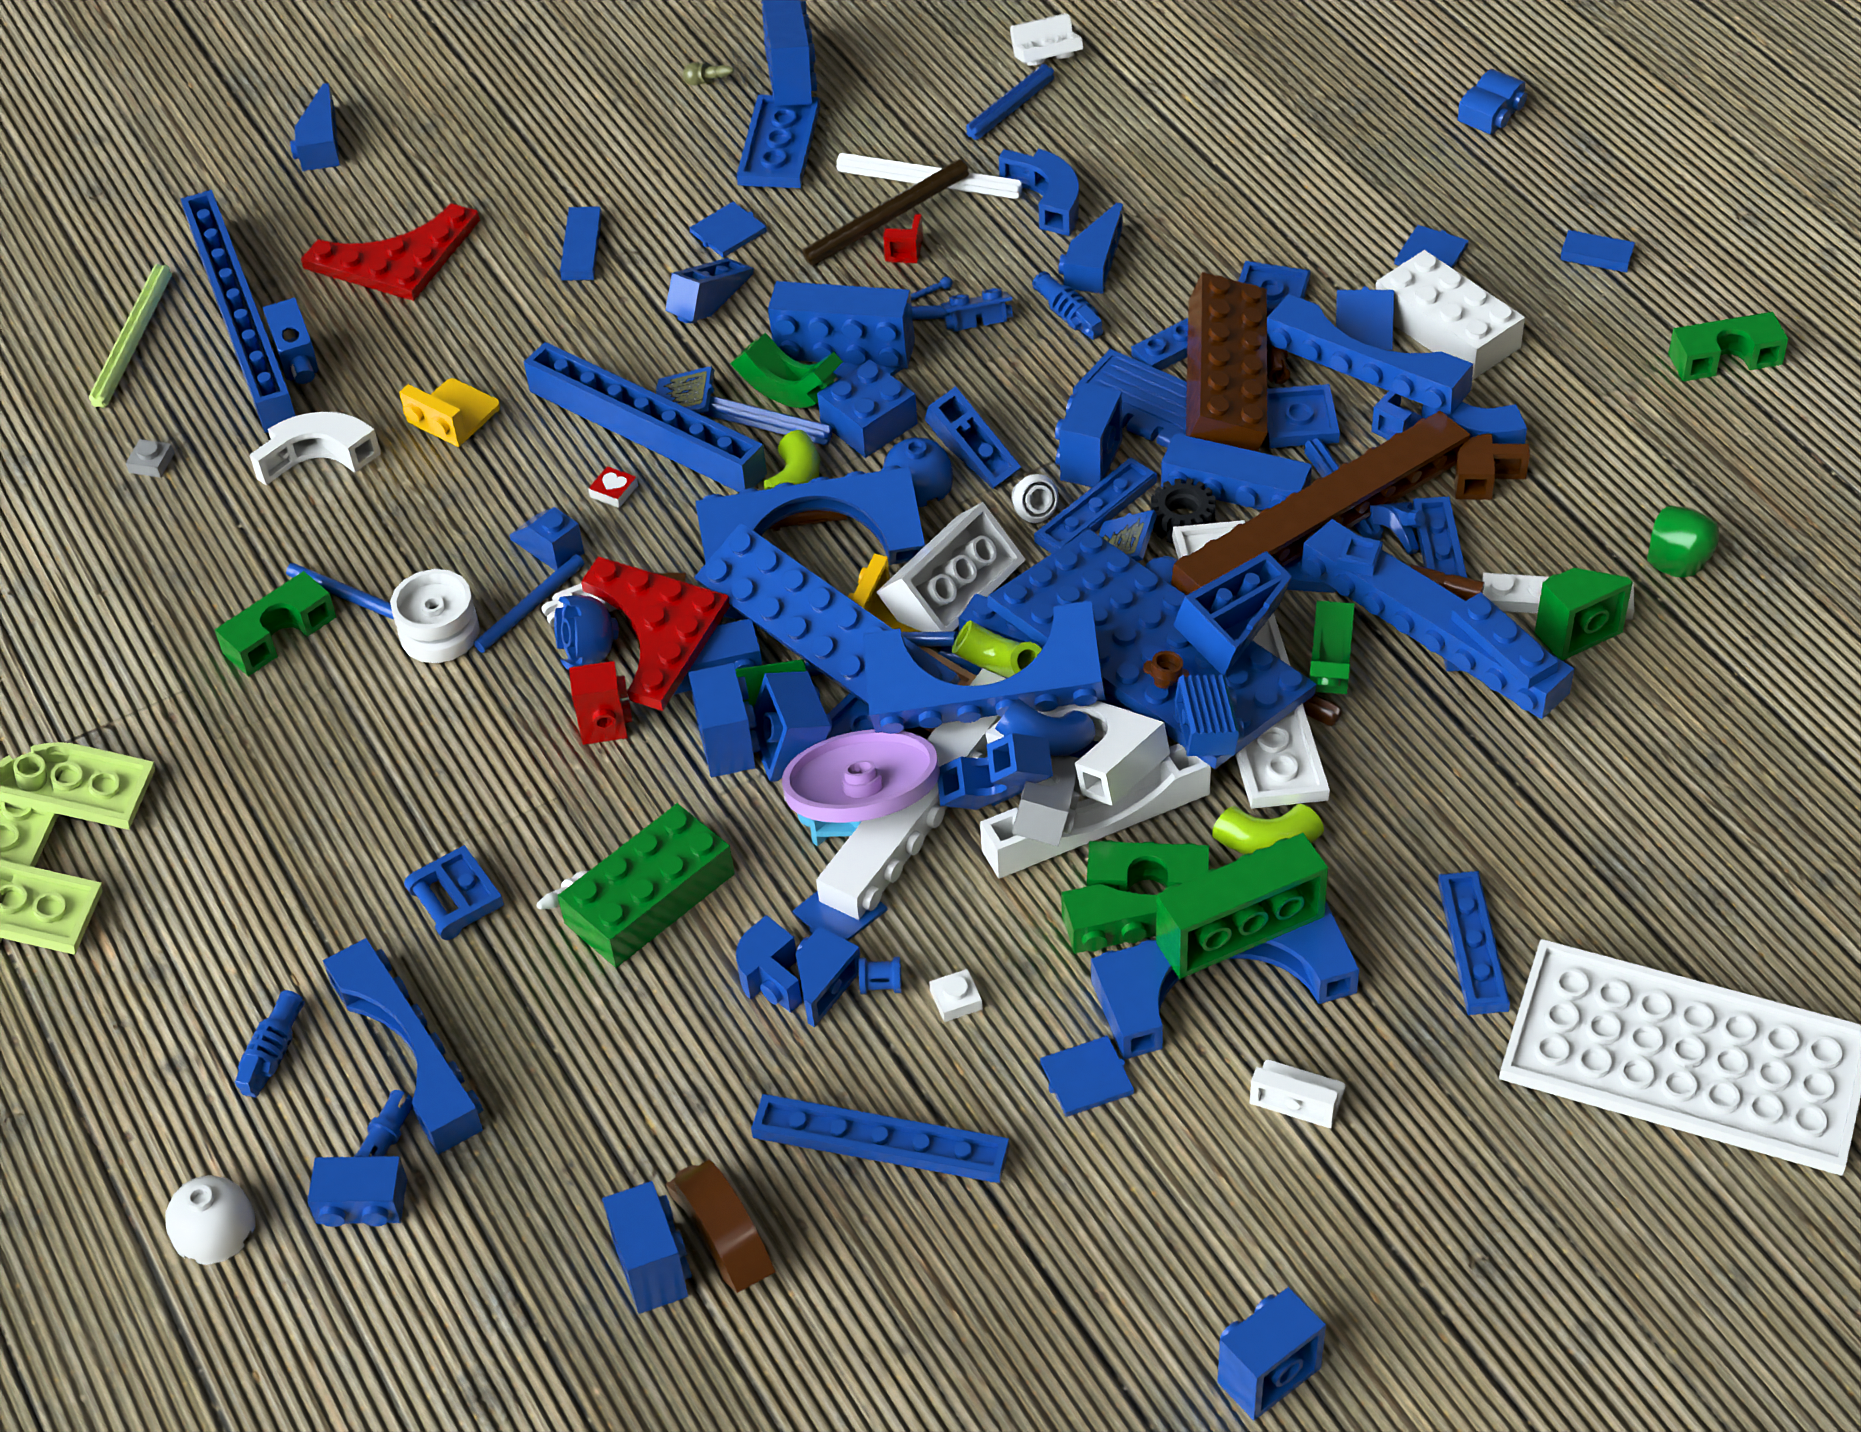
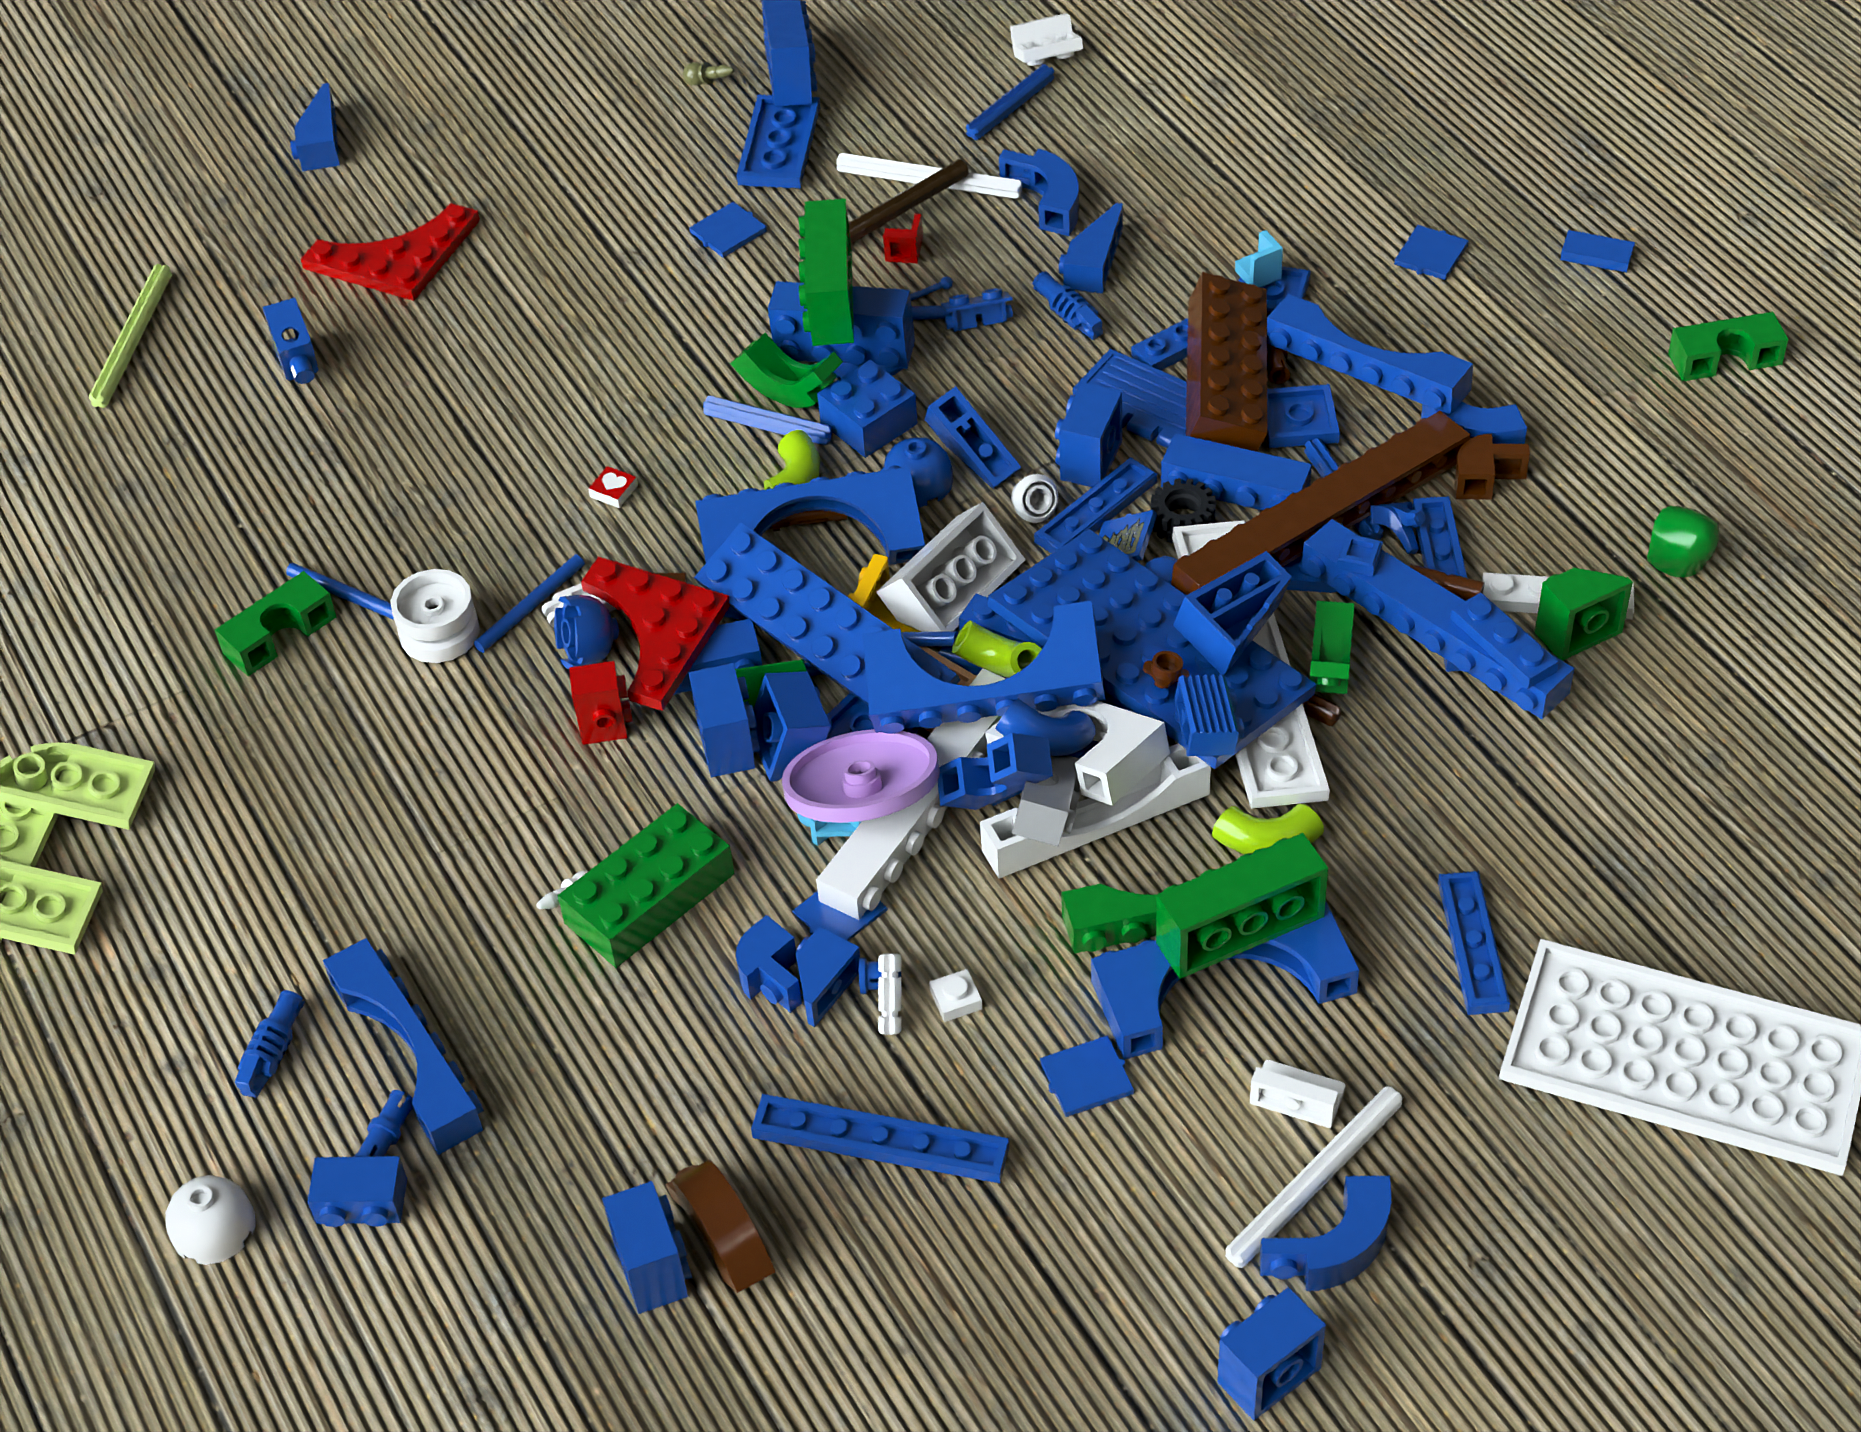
(150, 458): light grey plate -> none
(238, 310): blue brick -> none
(315, 436): white arch -> none
(450, 411): yellow bracket -> none
(465, 885): blue plate -> none
(550, 537): blue slope -> none
(581, 243): blue tile -> none
(646, 418): blue brick -> none
(689, 389): piece -> none
(705, 288): blue slope -> none
(826, 272): none -> green brick
(889, 993): none -> white axle
(1126, 863): green arch -> none
(1263, 265): none -> medium azure panel
(1314, 1176): none -> white axle
(1344, 1250): none -> blue arch
(1366, 316): blue piece -> none
(1391, 417): blue panel -> none
(1452, 313): white brick -> none
(1492, 101): blue brick -> none

